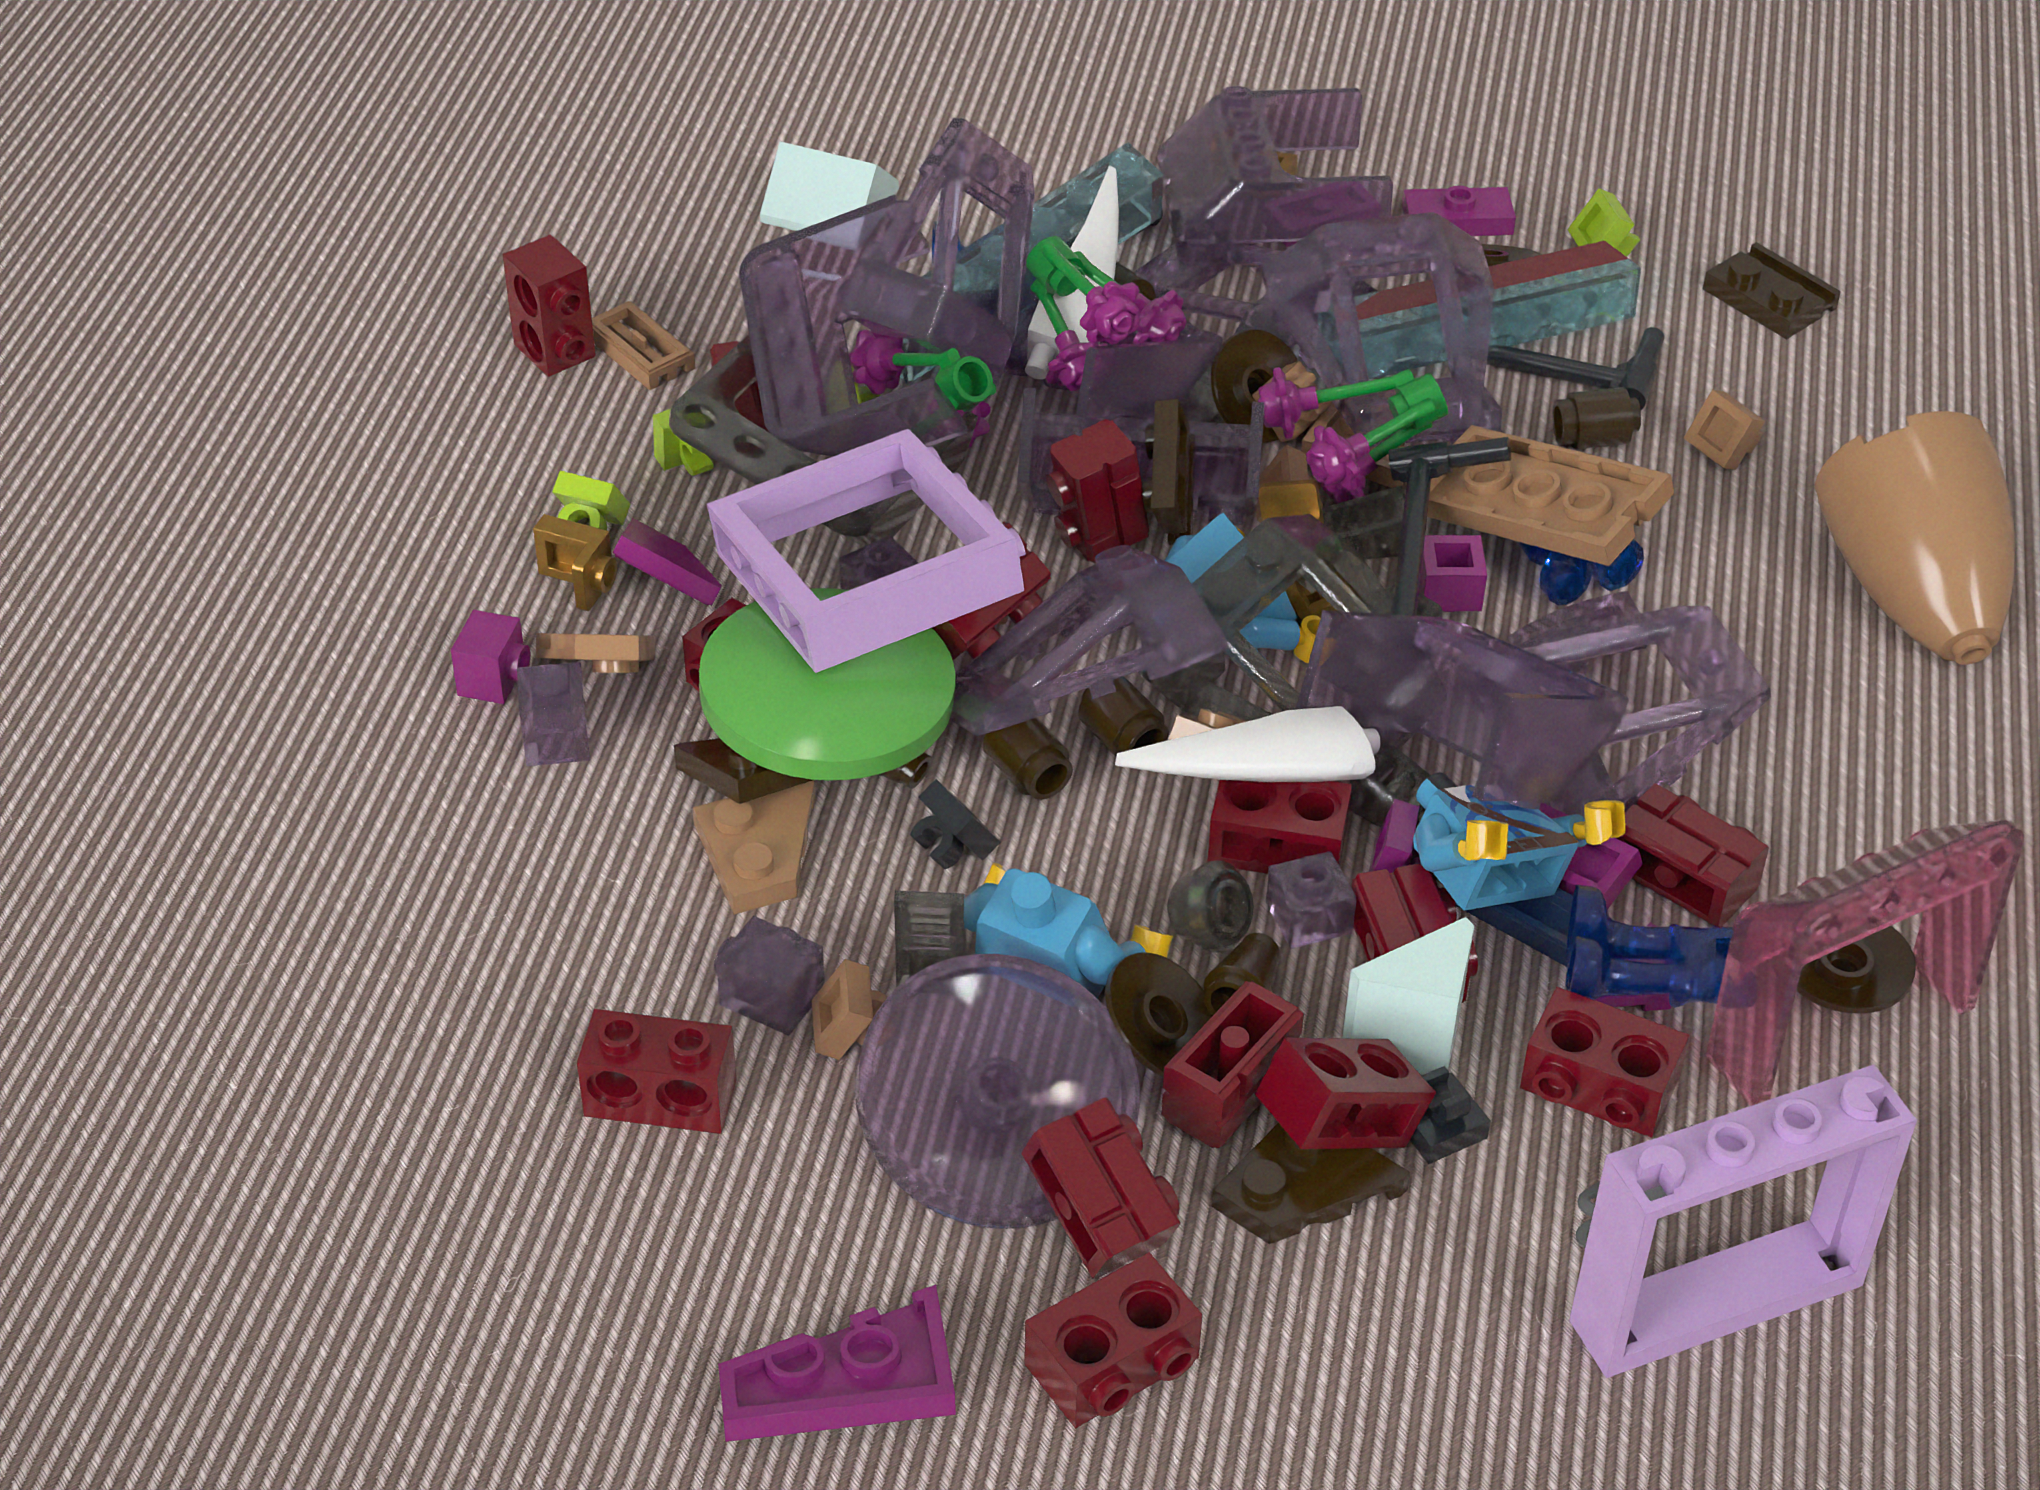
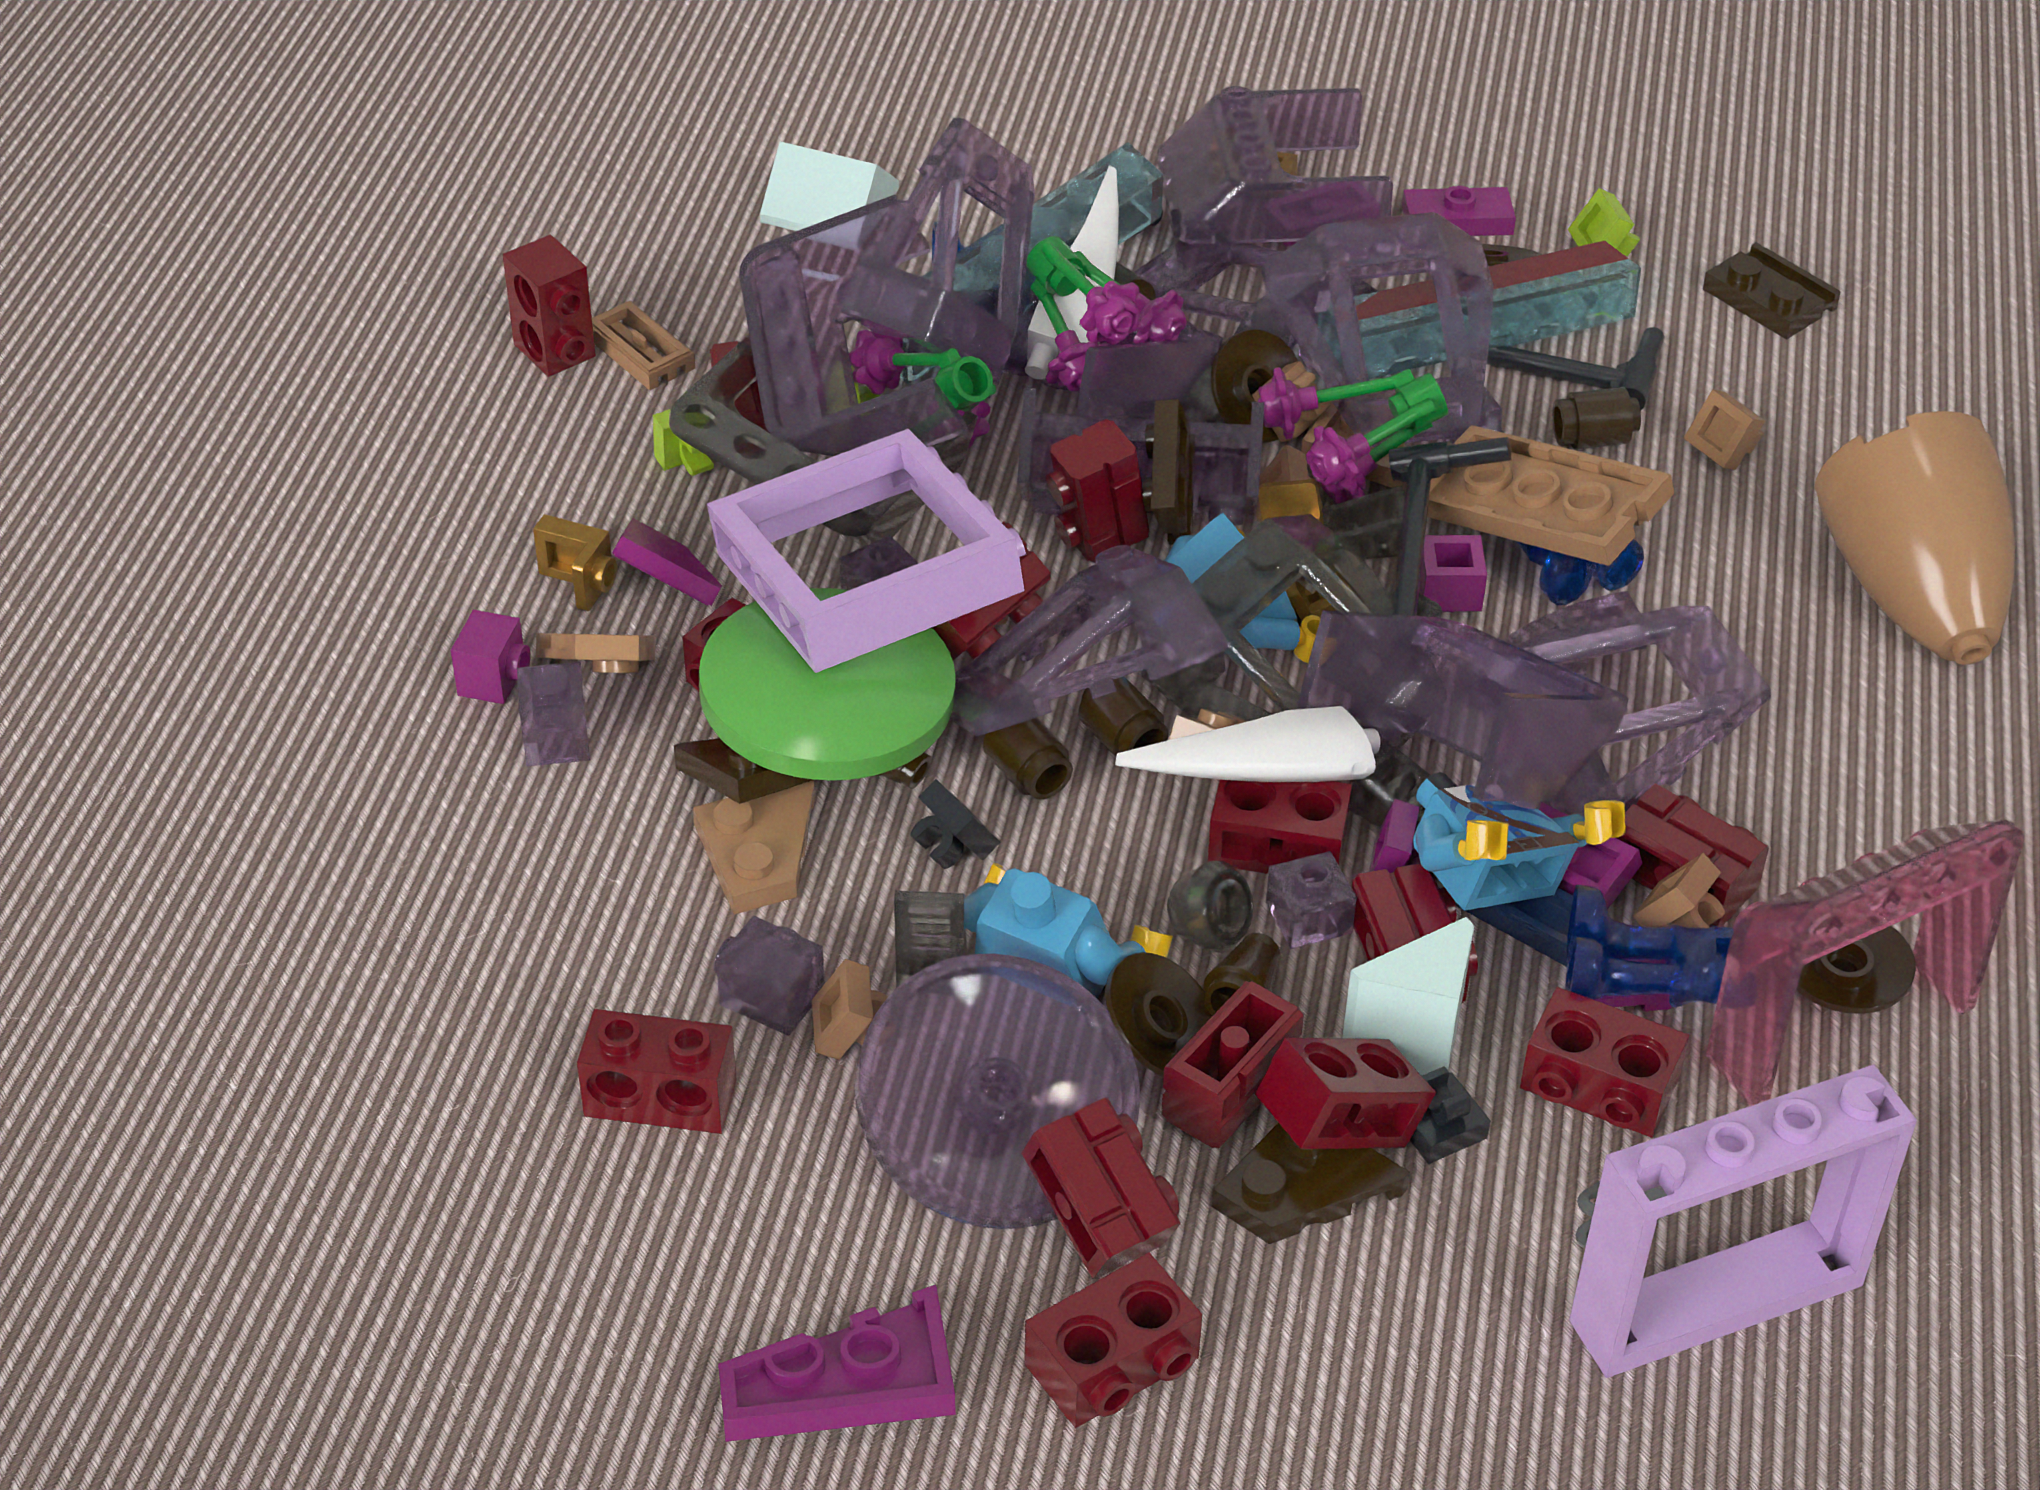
(590, 499): lime tile -> none
(1683, 897): none -> medium nougat tile

